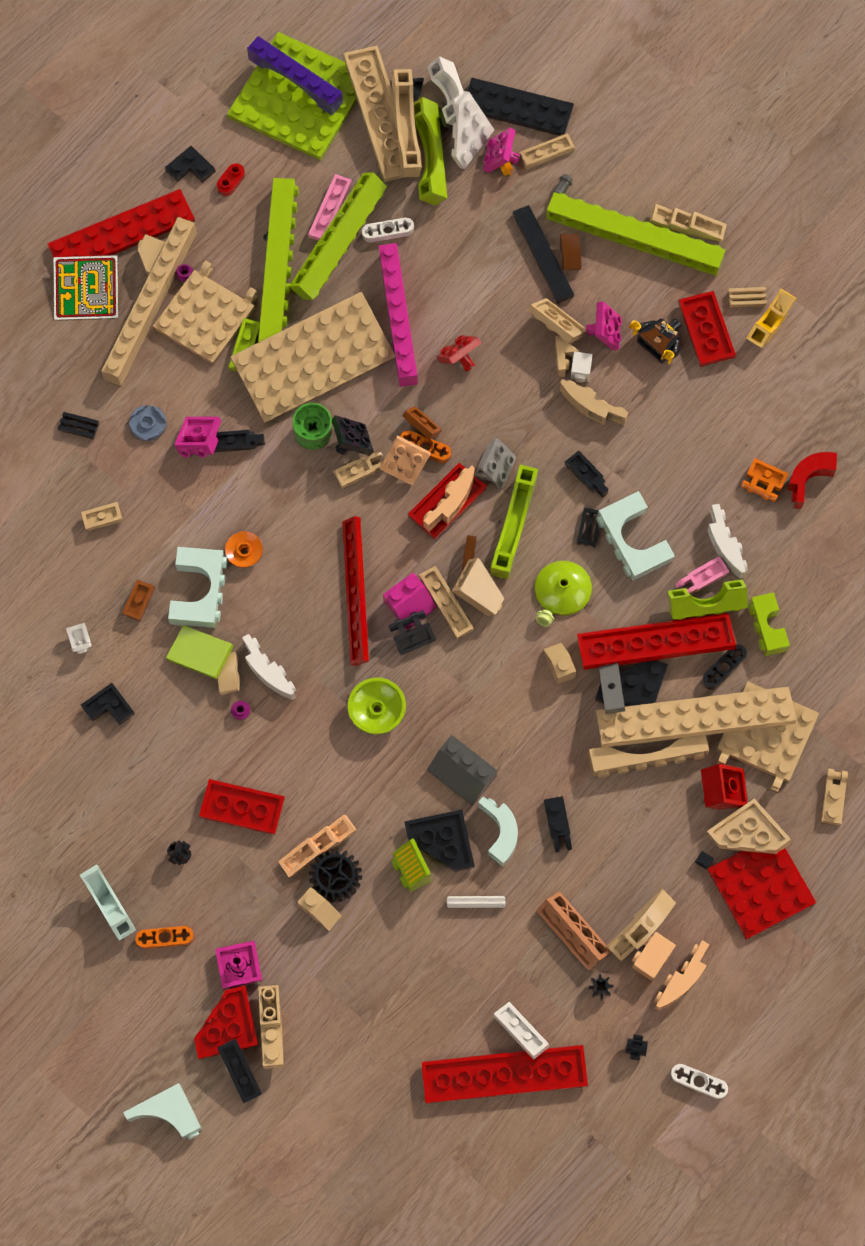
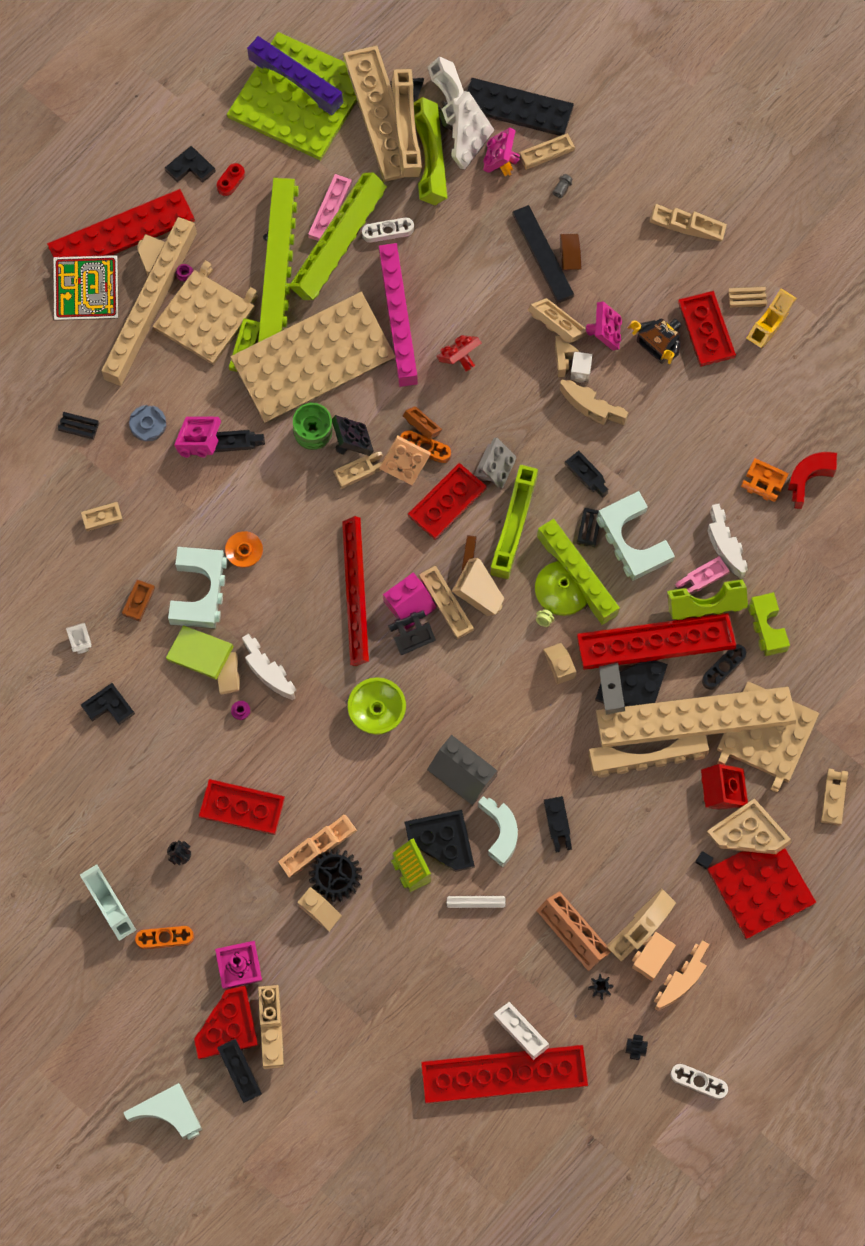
(456, 495): light nougat slope -> none
(594, 592): none -> lime arch
(635, 233): lime brick -> none

